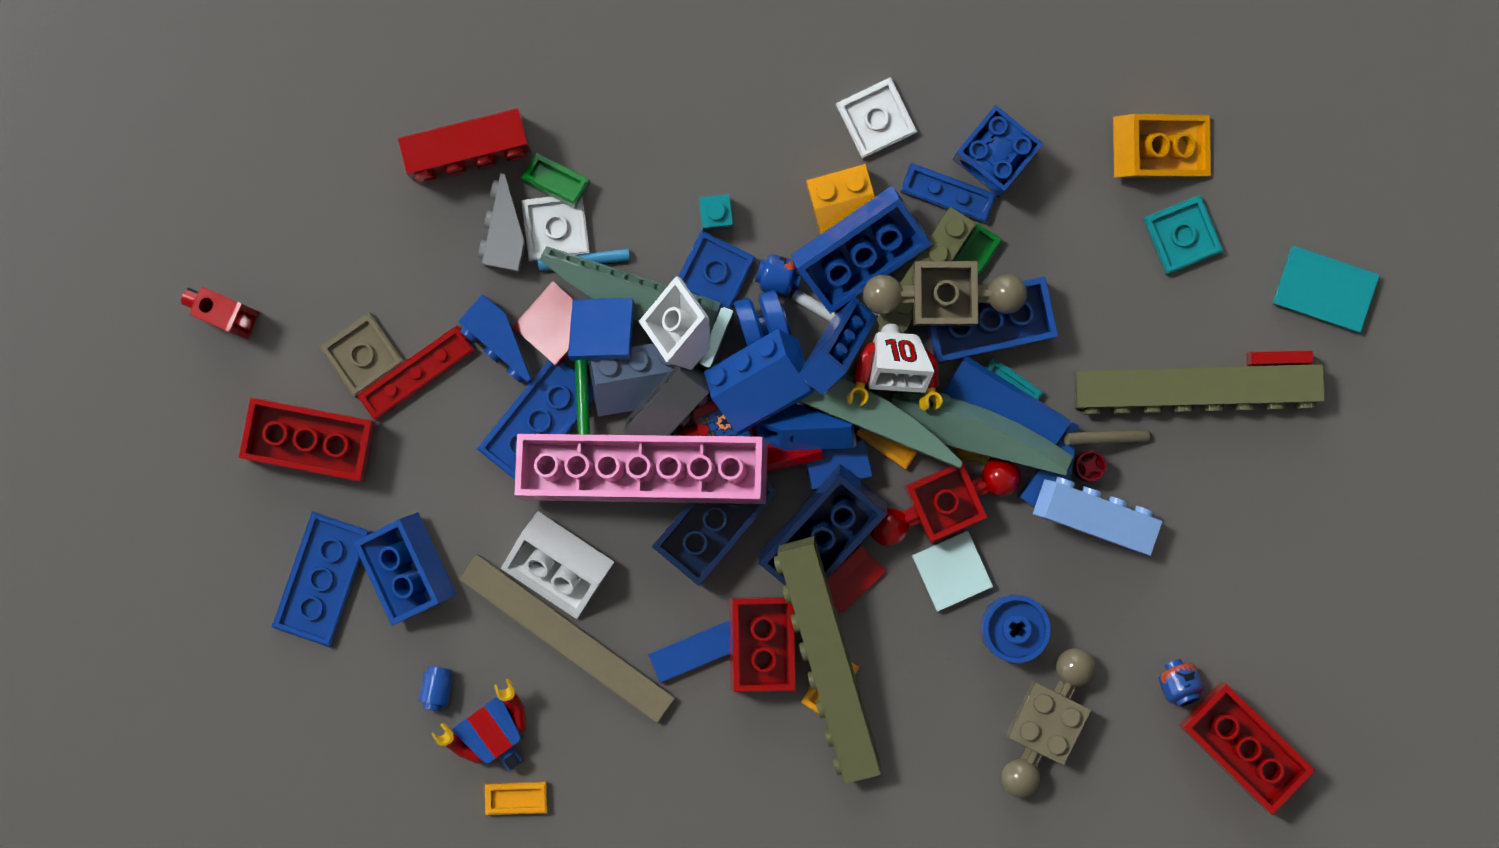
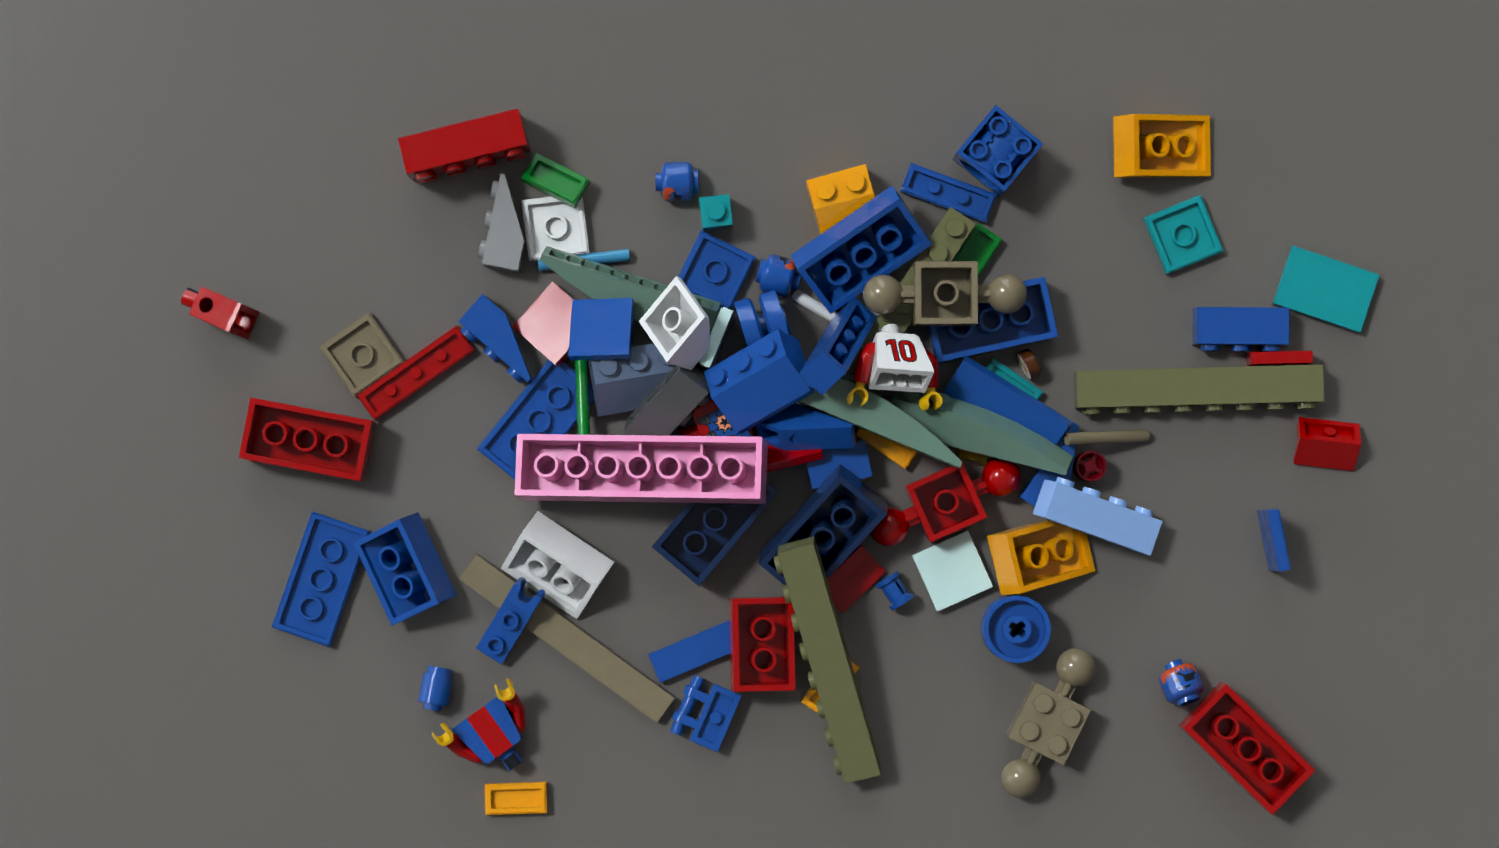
(509, 622): none -> blue plate
(677, 181): none -> blue head
(714, 717): none -> blue plate
(876, 118): white tile -> none
(894, 590): none -> blue bush
(1028, 364): none -> reddish brown tile
(1038, 556): none -> light orange slope
(1240, 328): none -> blue brick
(1273, 540): none -> blue tile
(1327, 443): none -> red panel

